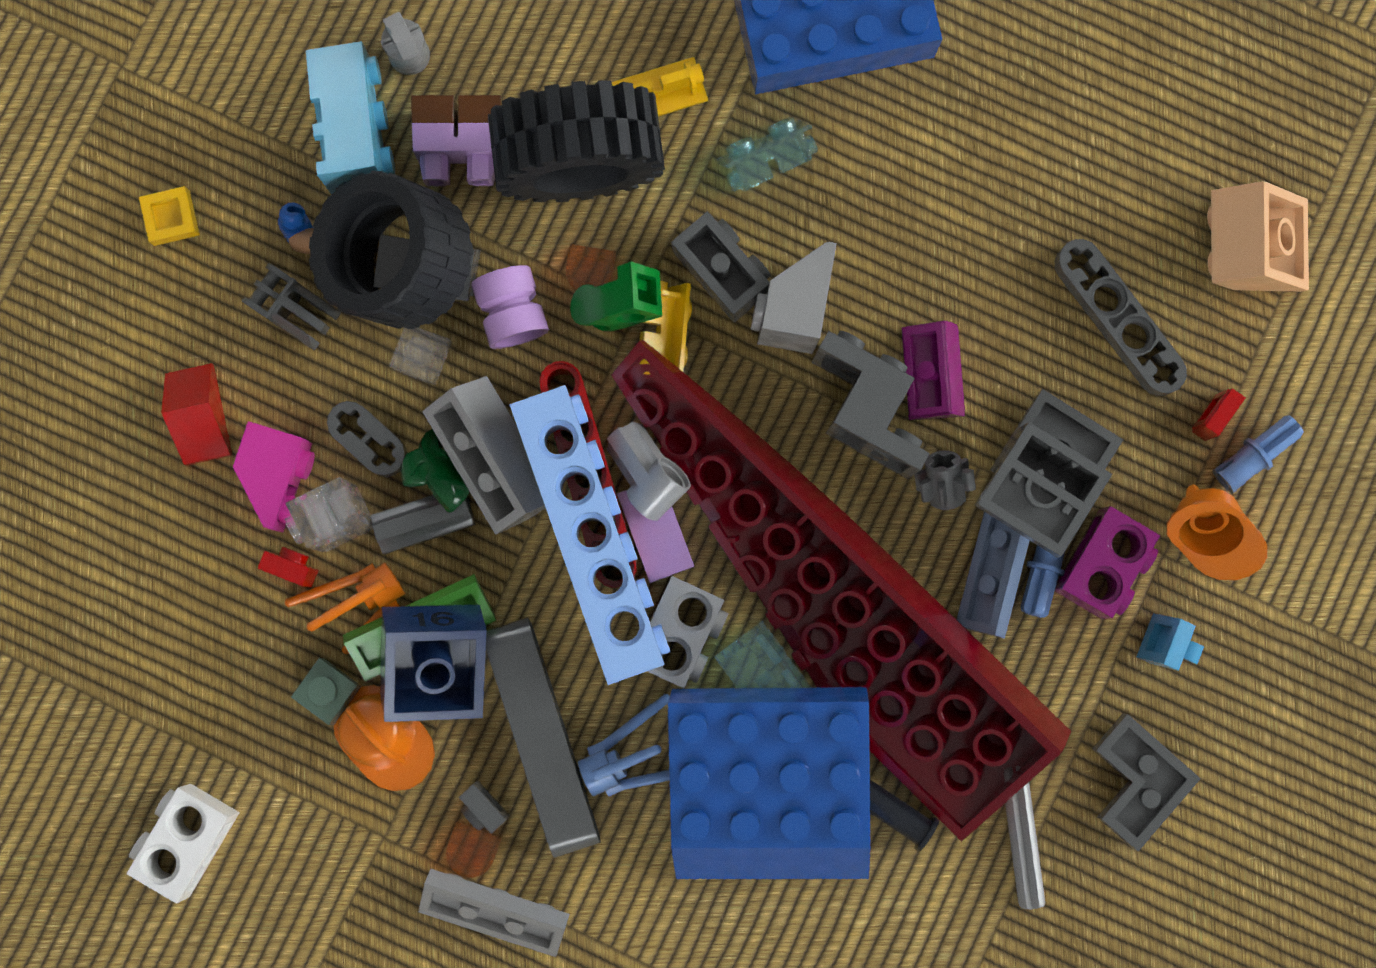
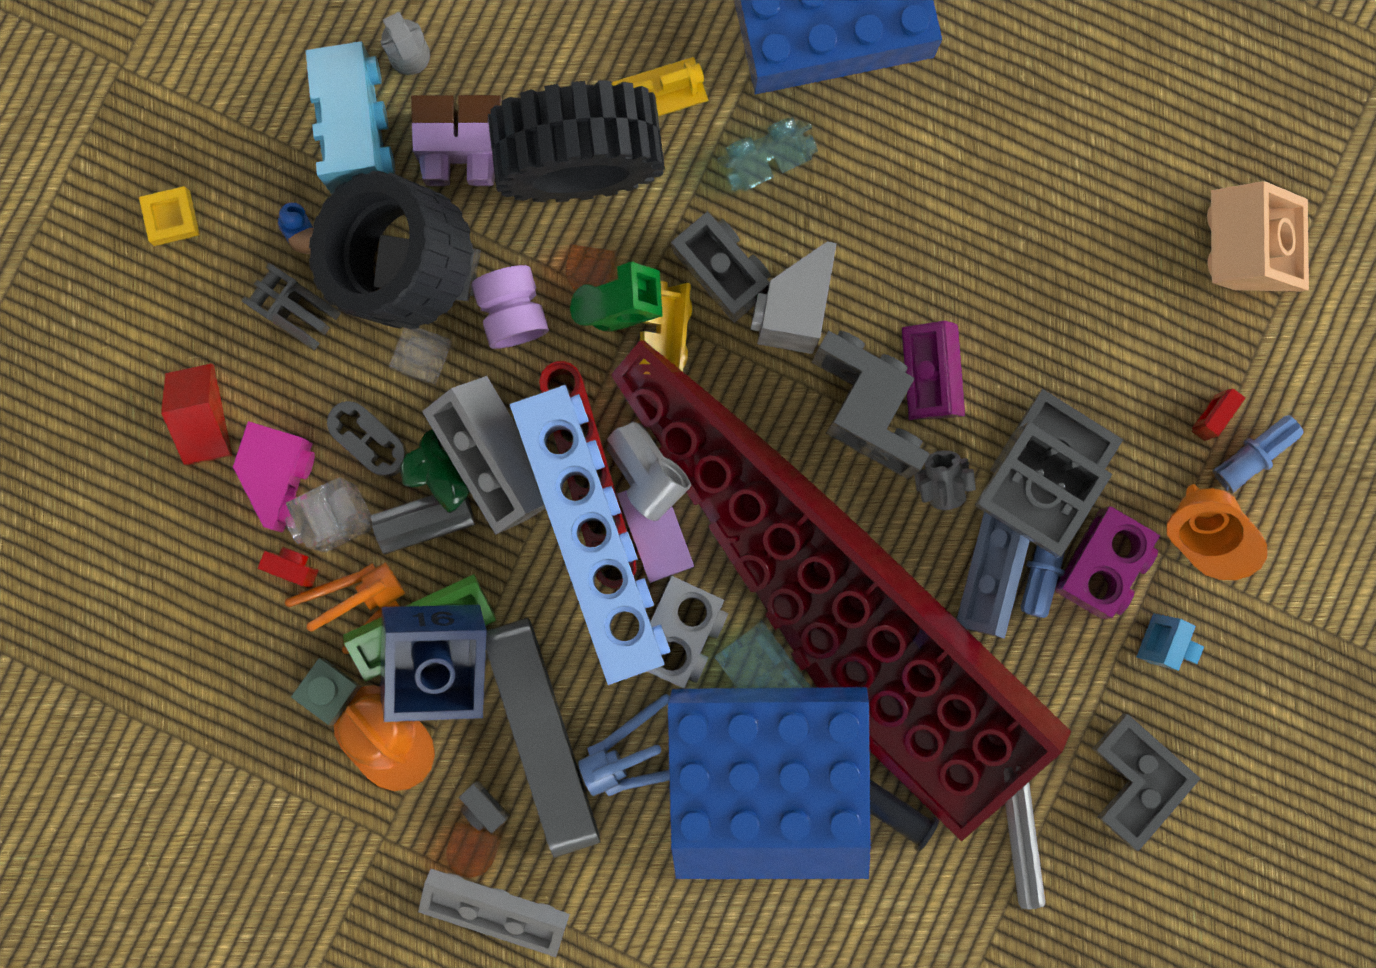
(190, 848): white brick -> none
(1113, 322): dark grey beam -> none

